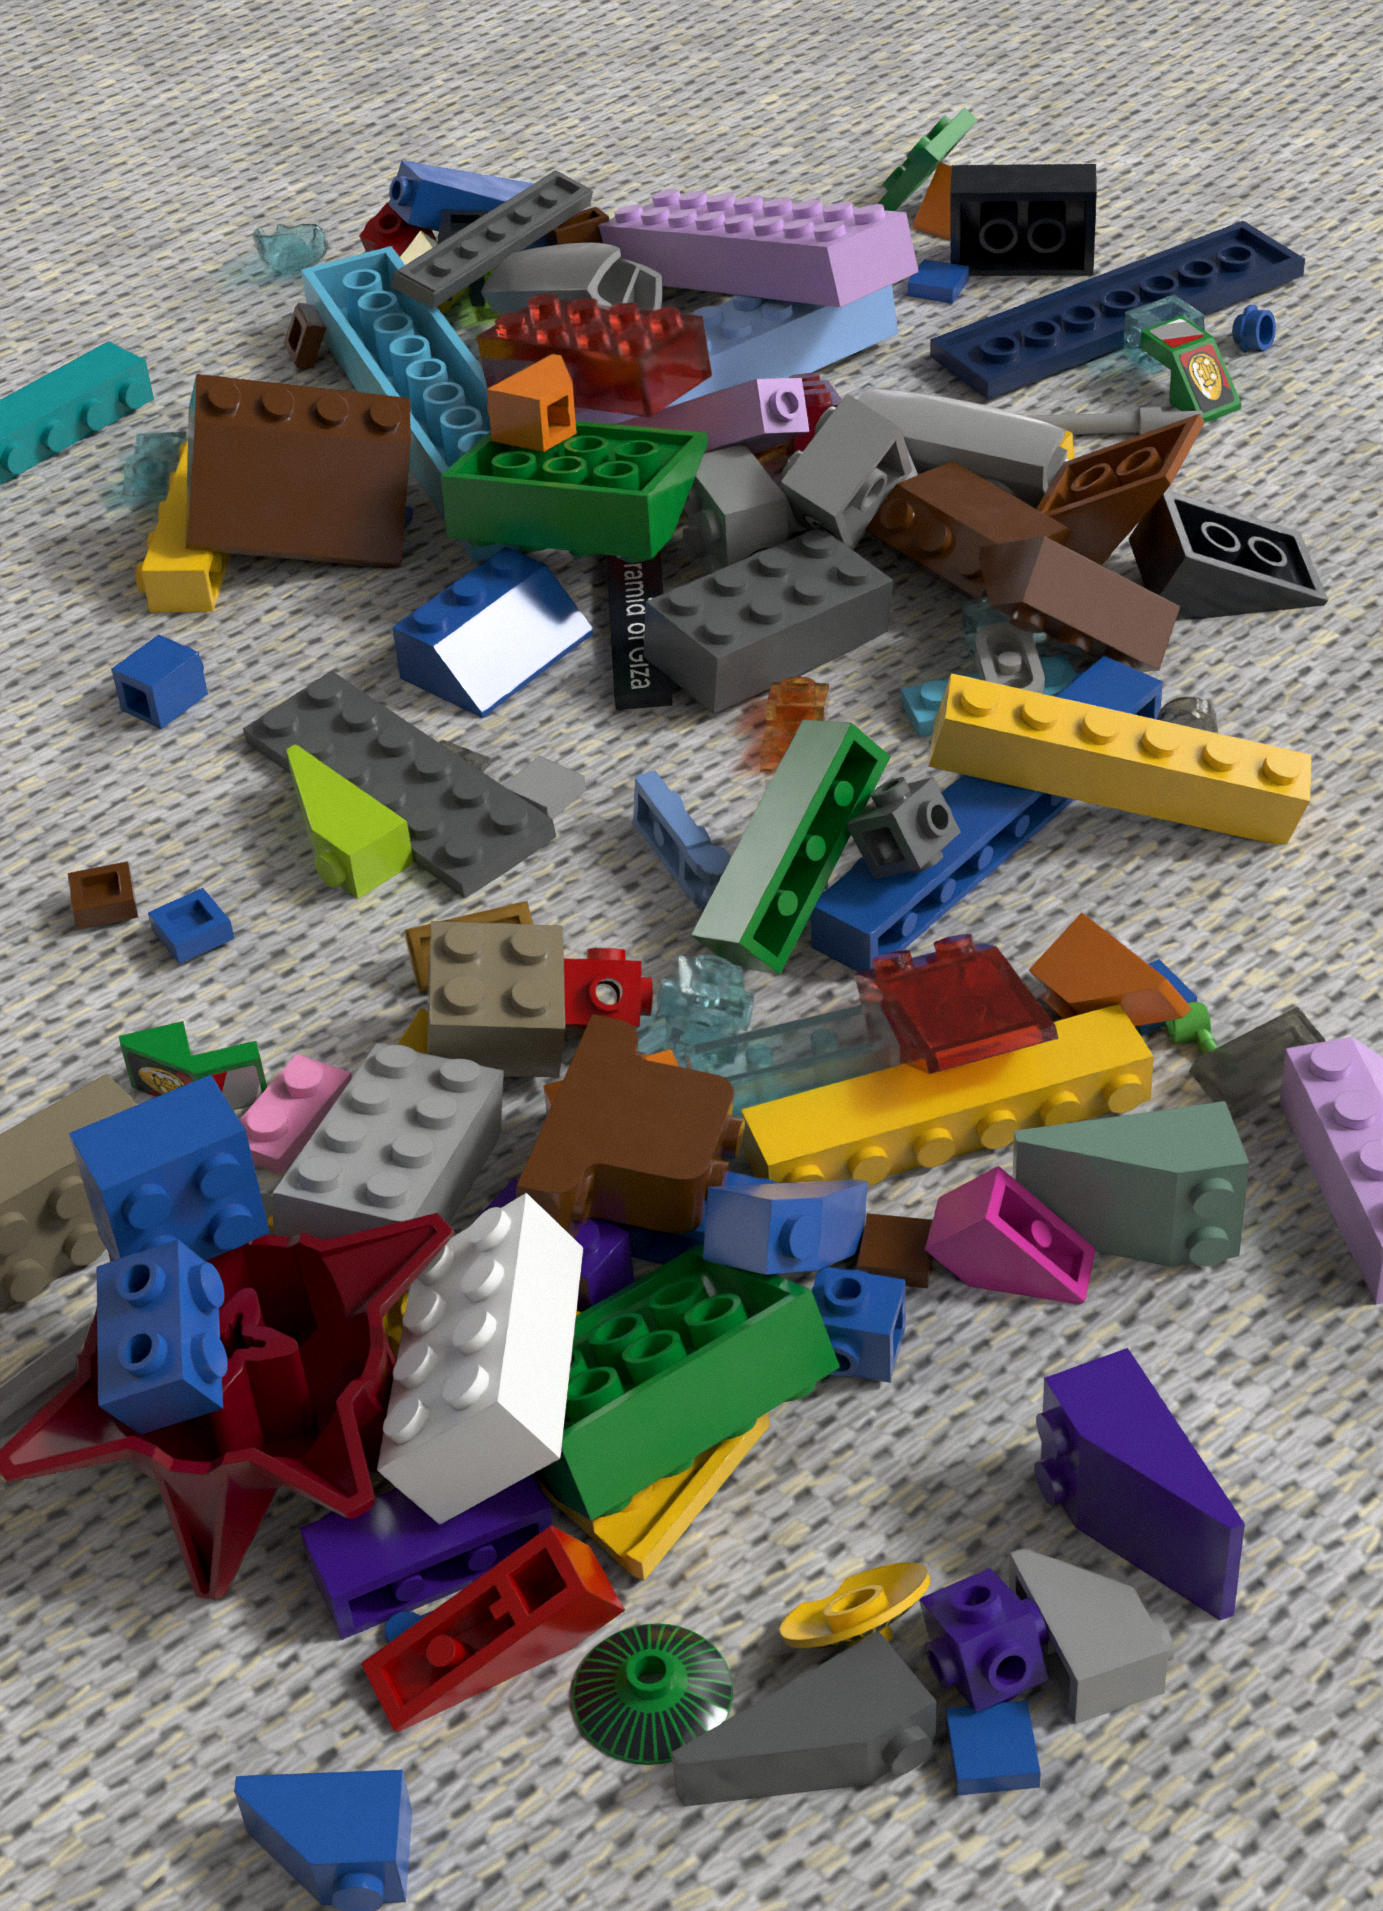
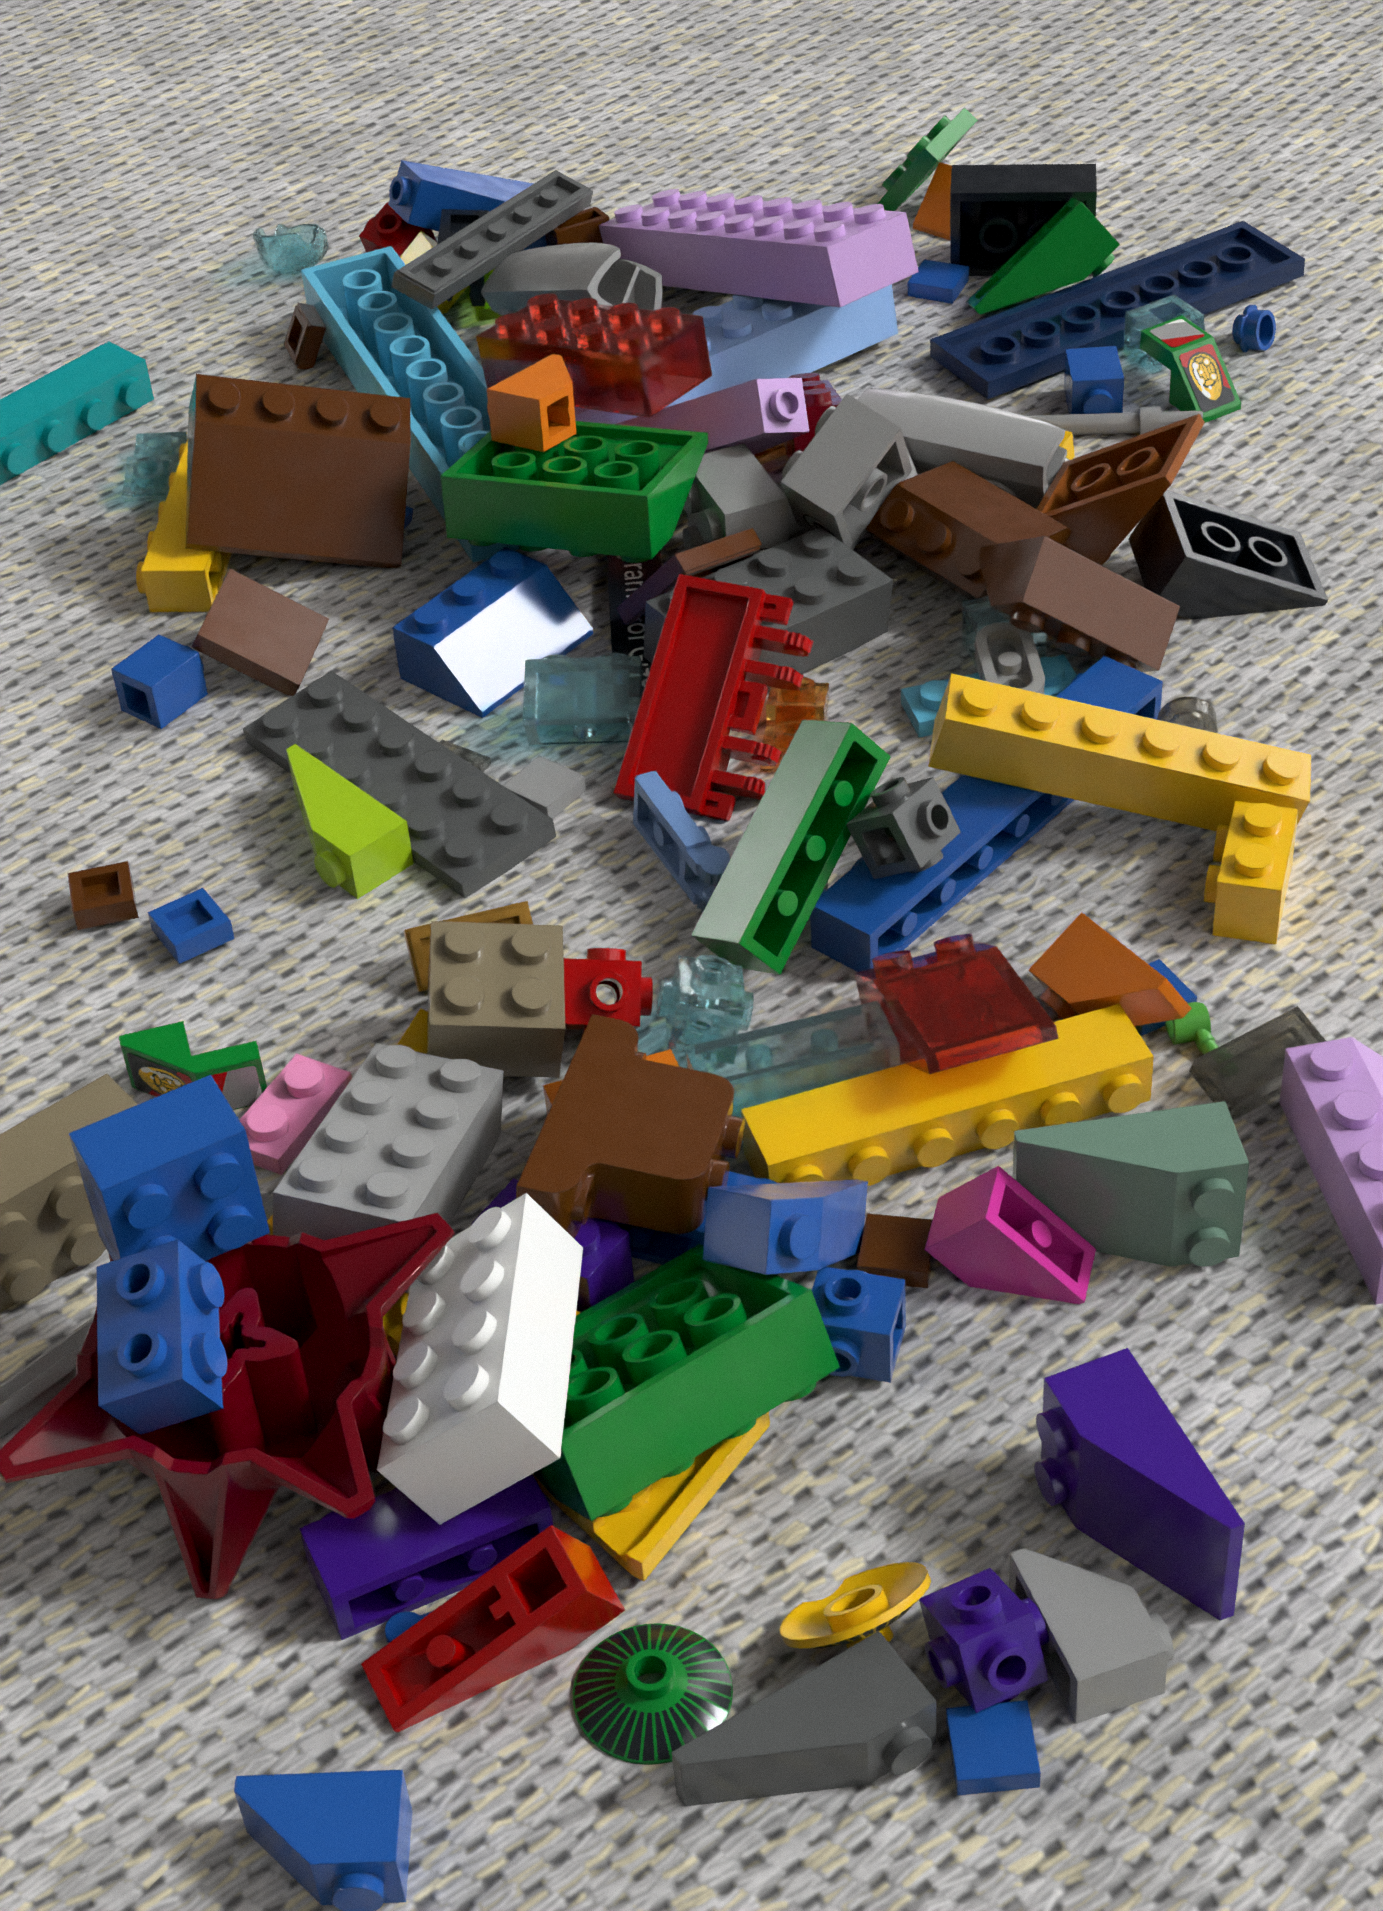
(260, 633): none -> reddish brown tile
(581, 699): none -> clear light blue brick
(692, 562): none -> reddish brown tile
(705, 685): none -> red hinge
(1057, 255): none -> green slope
(1093, 380): none -> blue brick
(1253, 871): none -> yellow brick

